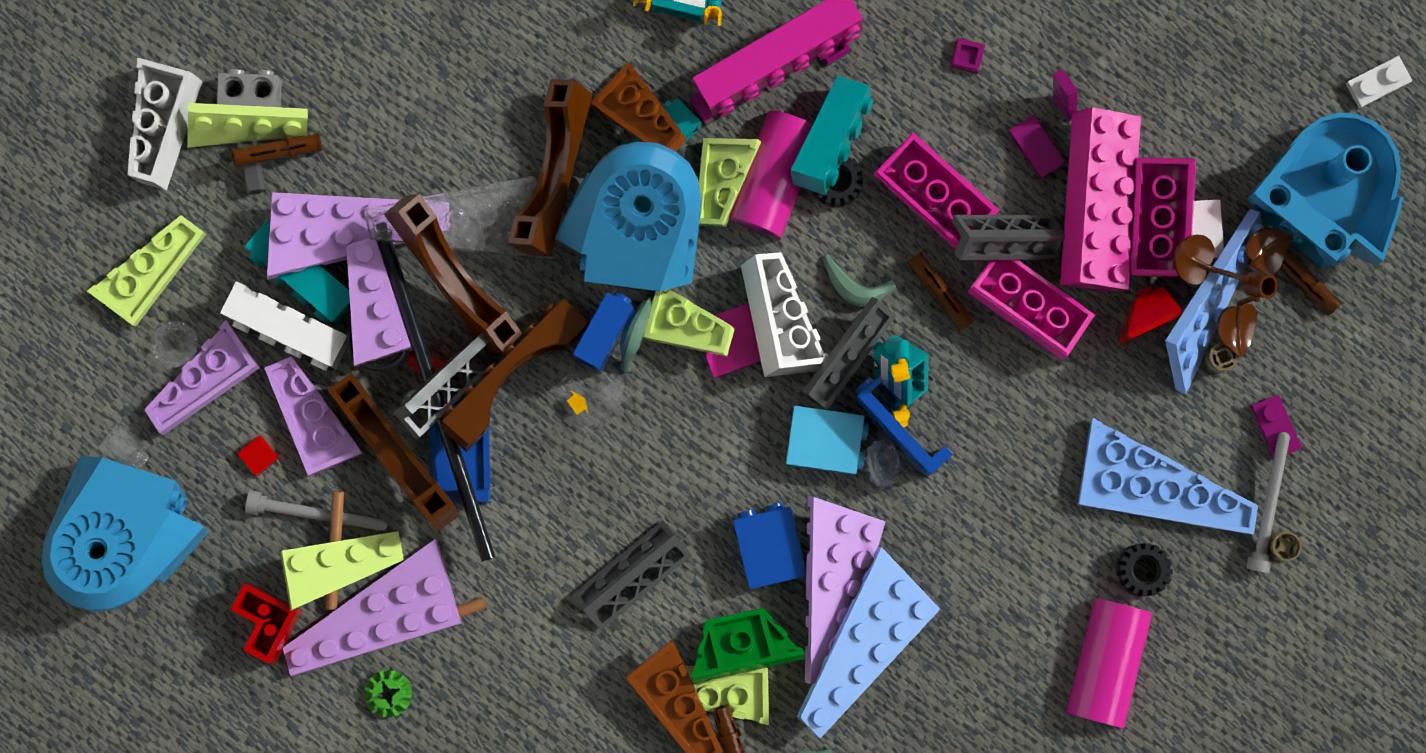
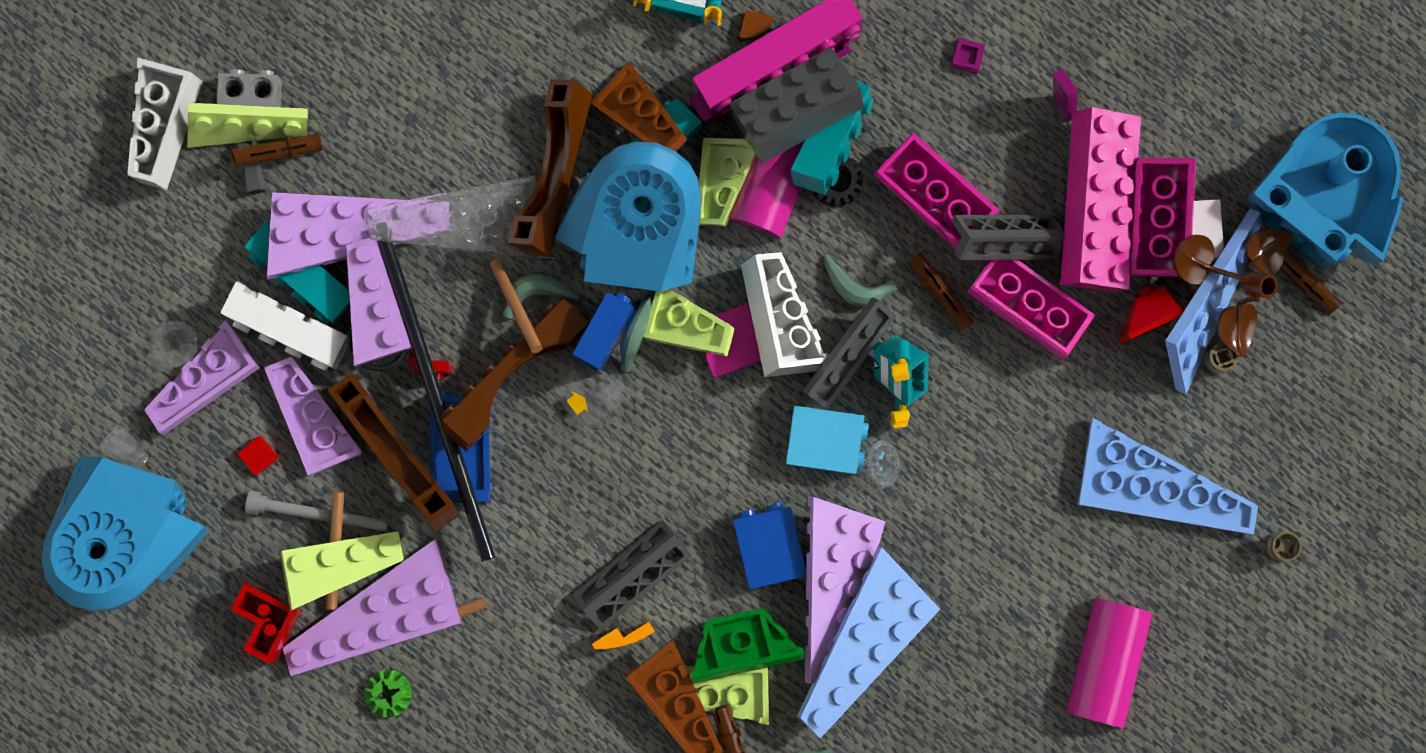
(144, 276): yellowish green wing -> none
(422, 235): reddish brown arch -> none
(440, 378): dark grey fence -> none
(515, 306): none -> medium nougat bar
(539, 284): none -> sand green piece
(616, 639): none -> light orange slope
(755, 25): none -> dark orange tile
(796, 105): none -> dark grey brick
(896, 433): blue panel -> none
(1036, 147): magenta tile -> none
(1161, 564): black tyre -> none
(1259, 559): light grey piece -> none
(1273, 420): magenta plate -> none
(1378, 82): white plate -> none

